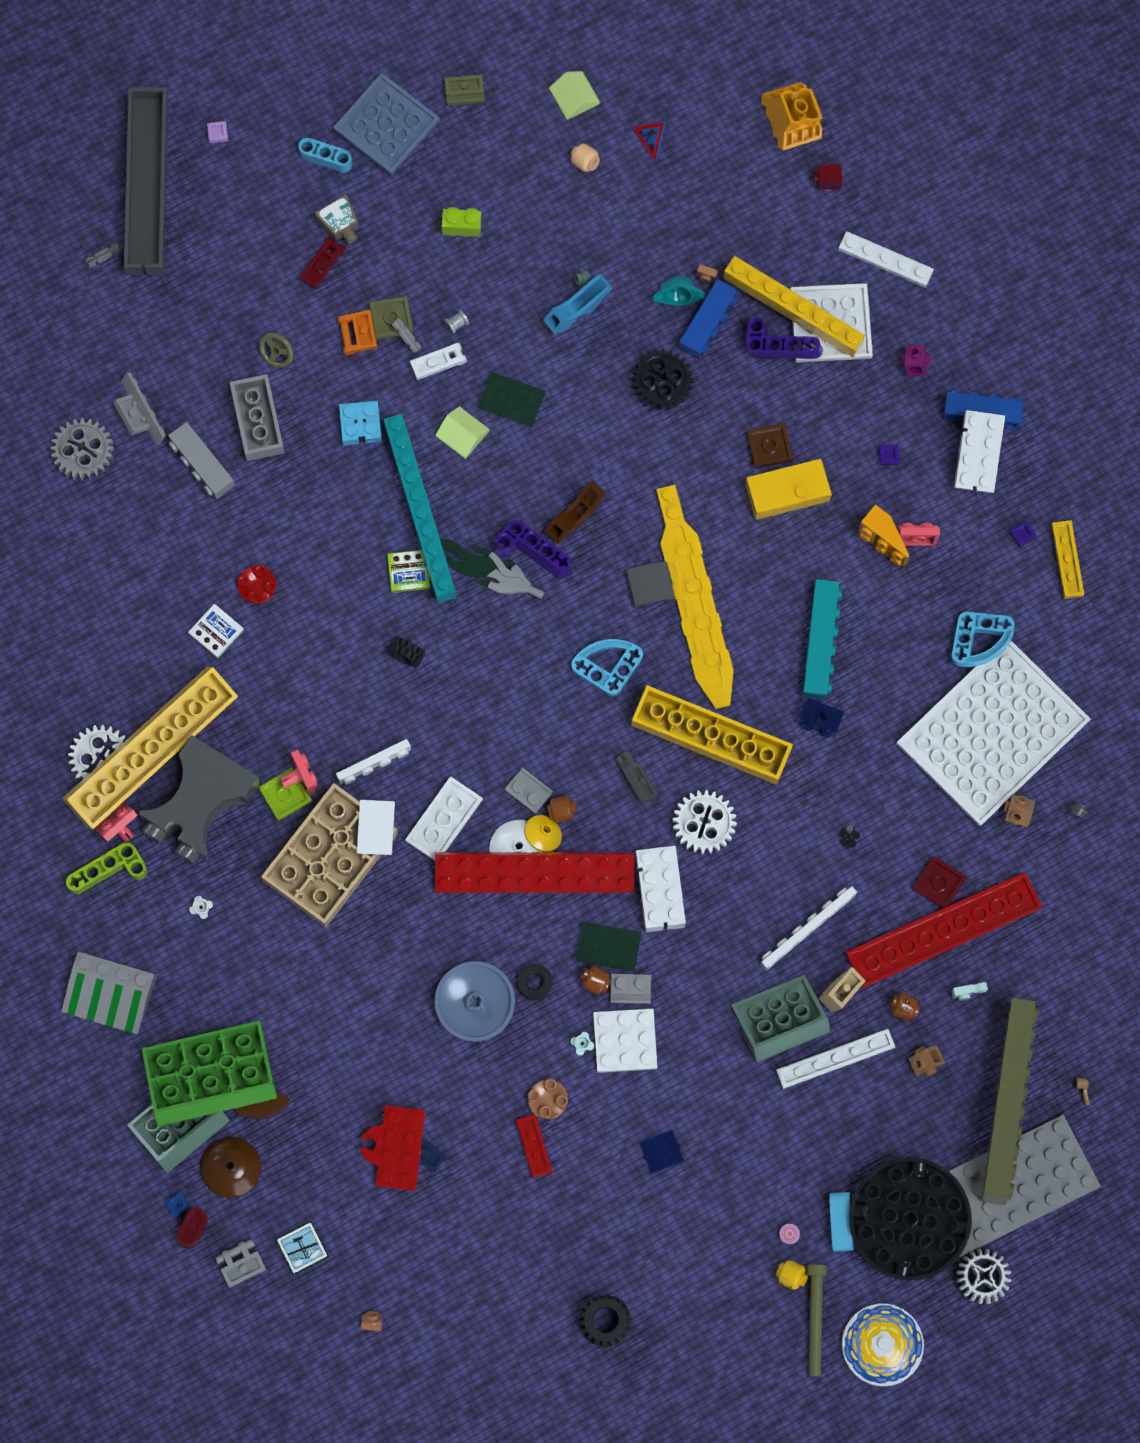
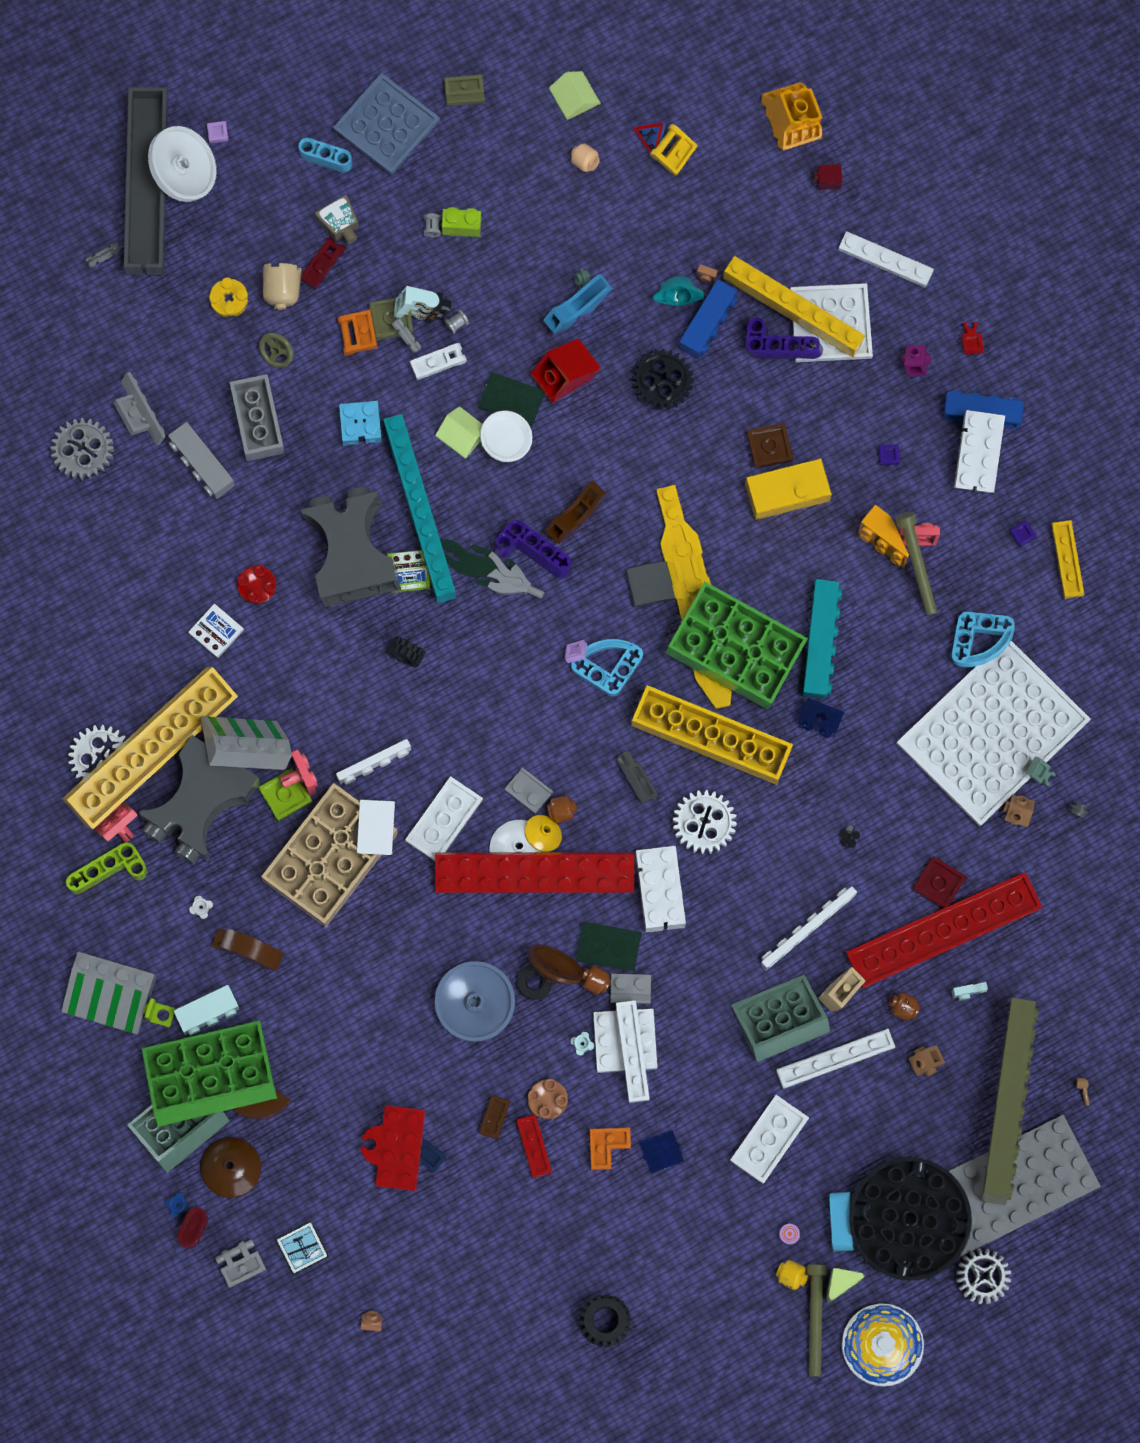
(151, 1011): none -> lime bracket
(182, 164): none -> white dish
(206, 1010): none -> light aqua brick
(227, 287): none -> yellow plate
(245, 743): none -> light grey slope
(248, 948): none -> reddish brown arch
(281, 285): none -> tan cylinder
(353, 564): none -> dark grey brick
(421, 304): none -> light aqua hips
(432, 225): none -> light grey bush
(494, 1117): none -> reddish brown plate
(506, 436): none -> white piece
(555, 965): none -> reddish brown dish
(565, 369): none -> red slope
(576, 651): none -> lavender tile
(602, 1143): none -> orange plate
(632, 1051): none -> white plate
(678, 153): none -> yellow plate
(736, 645): none -> bright green brick
(769, 1139): none -> white plate
(841, 1281): none -> yellowish green slope
(906, 522): none -> olive piece
(971, 341): none -> red plate
(1039, 771): none -> sand green plate

